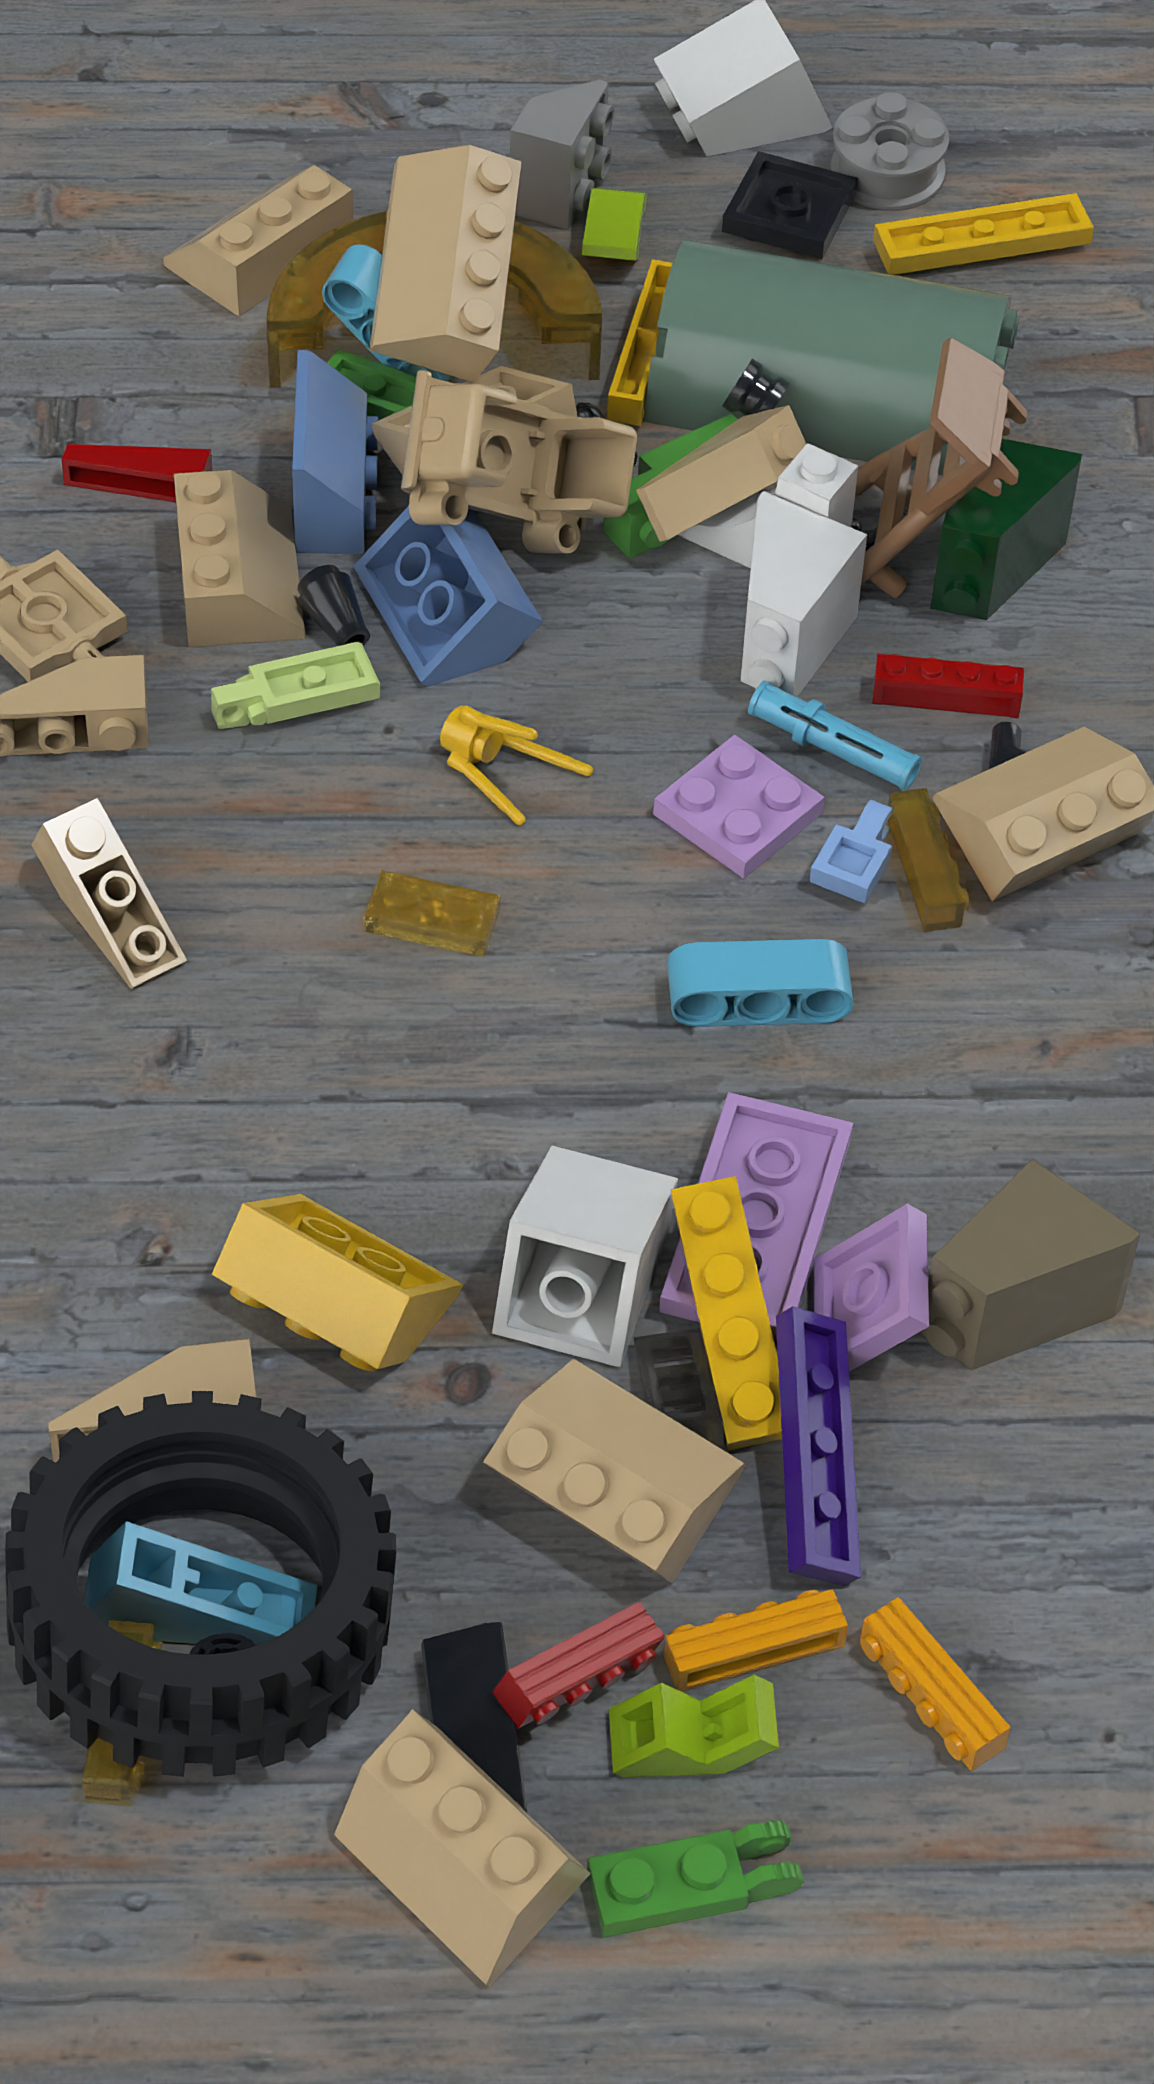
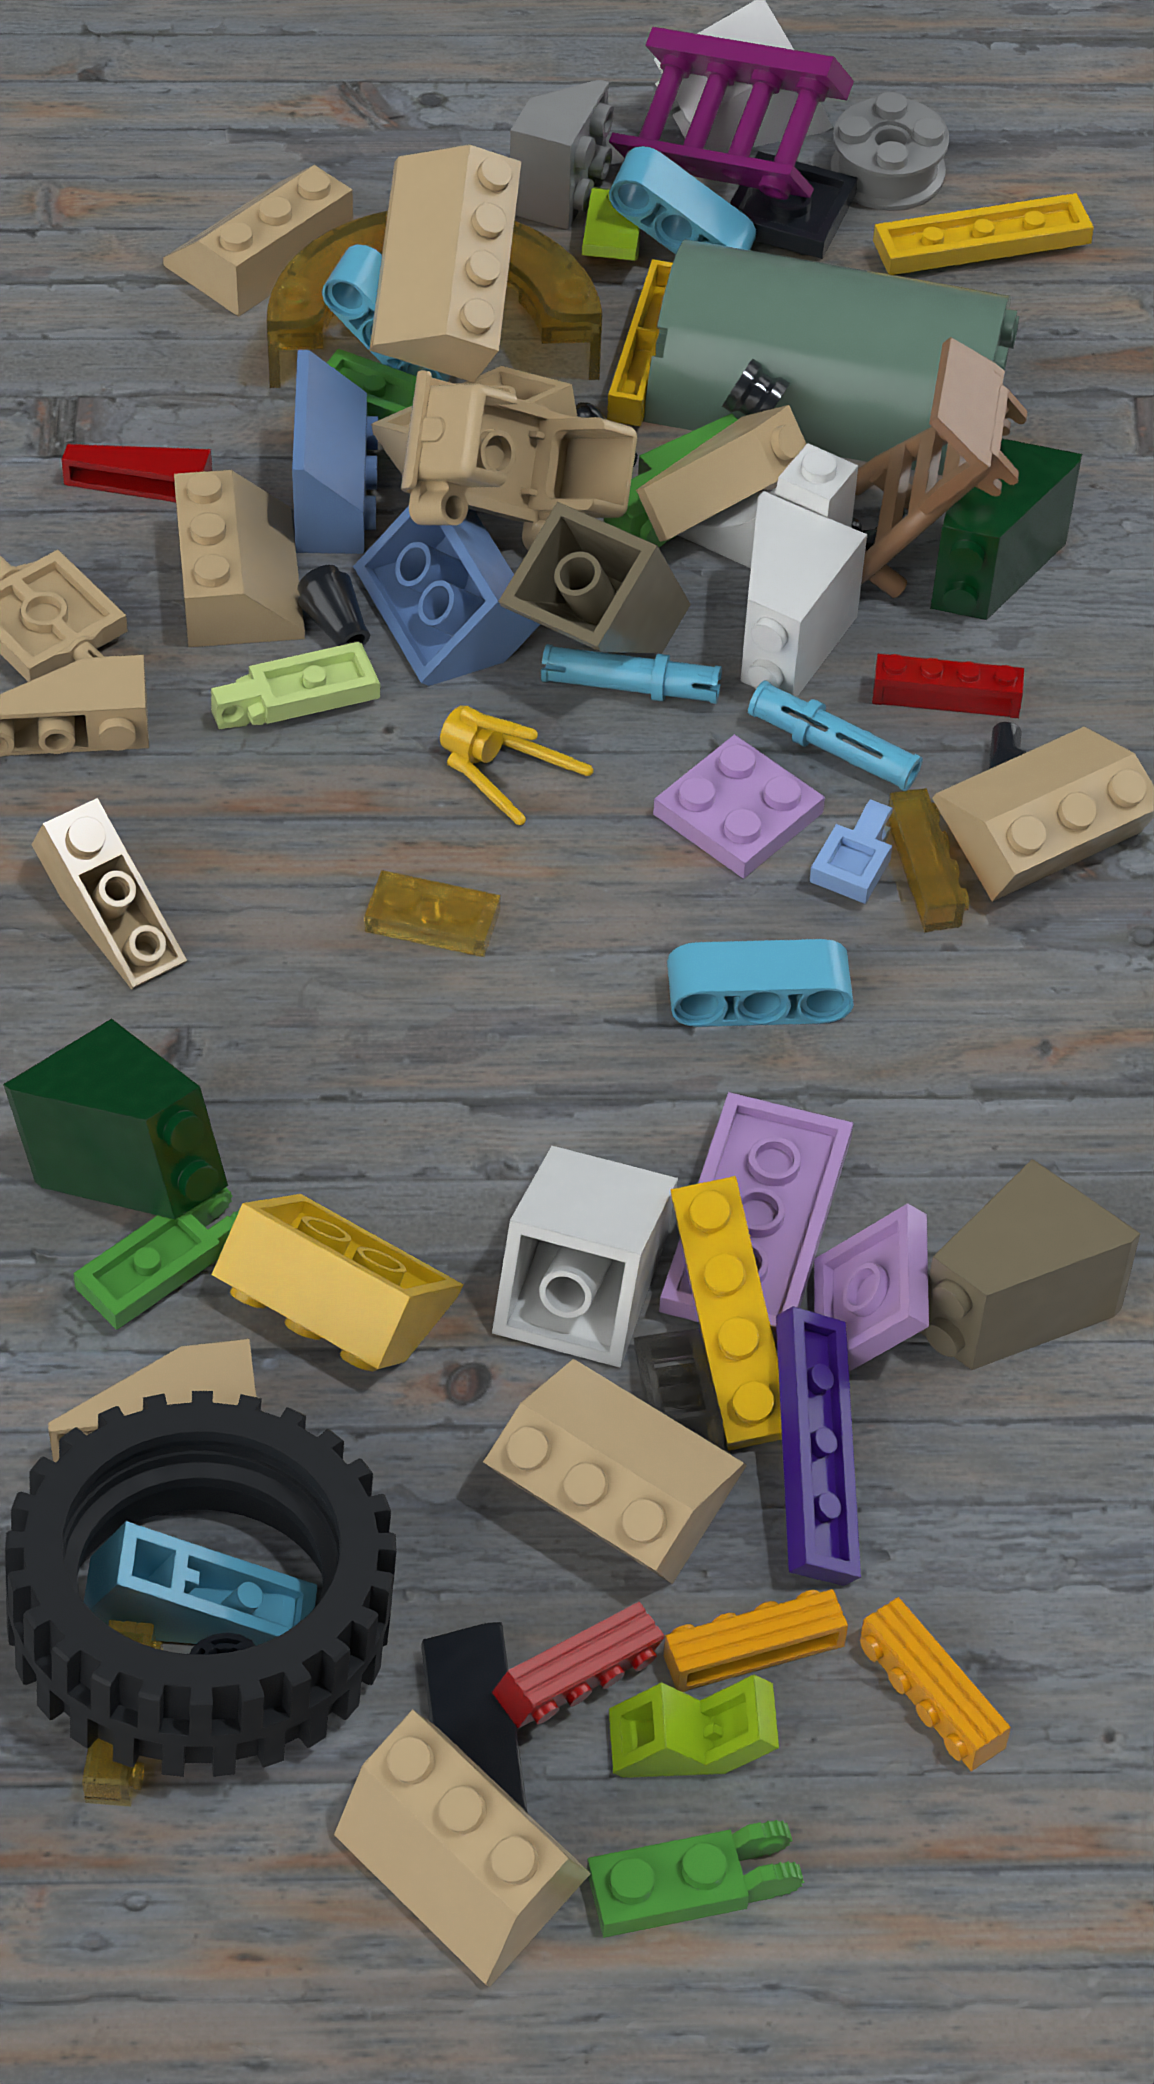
(117, 1126): none -> dark green slope
(154, 1260): none -> bright green hinge
(597, 585): none -> dark tan slope
(630, 673): none -> medium azure pin
(675, 204): none -> medium azure beam
(723, 64): none -> magenta fence

